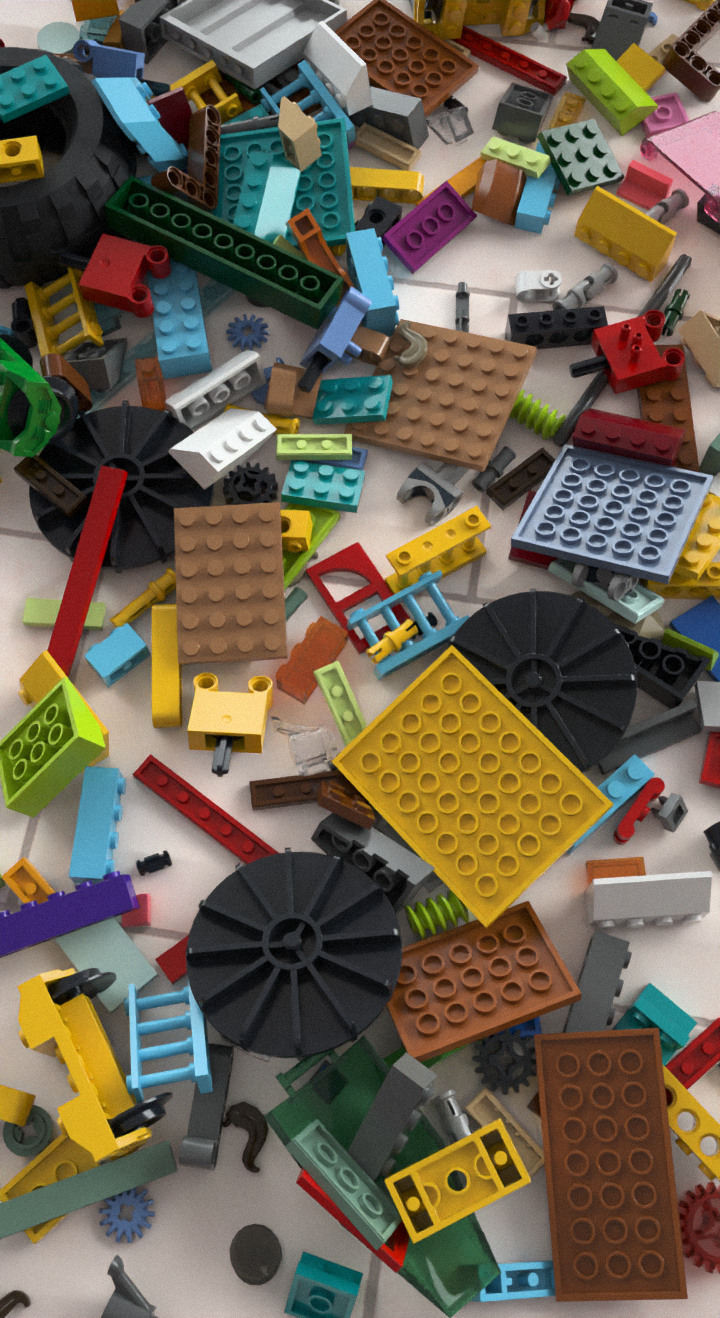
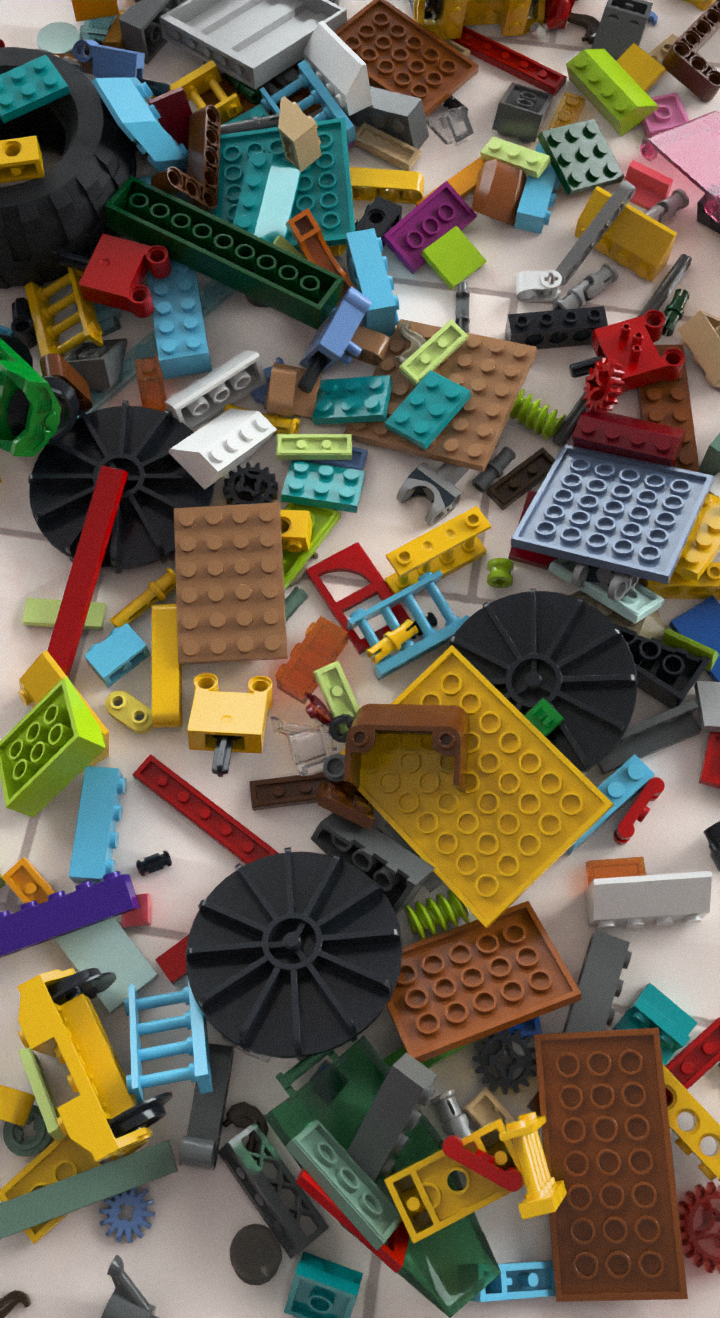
(42, 1092): none -> yellowish green tile
(51, 485): dark brown tile -> none
(129, 711): none -> light yellow plate
(253, 338): medium blue gear -> none
(265, 1197): none -> dark grey fence
(318, 710): none -> dark red piece
(334, 730): none -> black bush
(334, 767): none -> dark grey plate
(428, 409): none -> teal plate
(433, 352): none -> yellowish green tile
(444, 722): none -> reddish brown windscreen
(453, 257): none -> lime tile
(482, 1164): none -> red plate
(500, 572): none -> lime wheel
(543, 1192): none -> yellow fence
(544, 717): none -> green tile
(595, 231): none -> light grey beam
(603, 385): none -> red gear
(672, 811): dark grey tile -> none

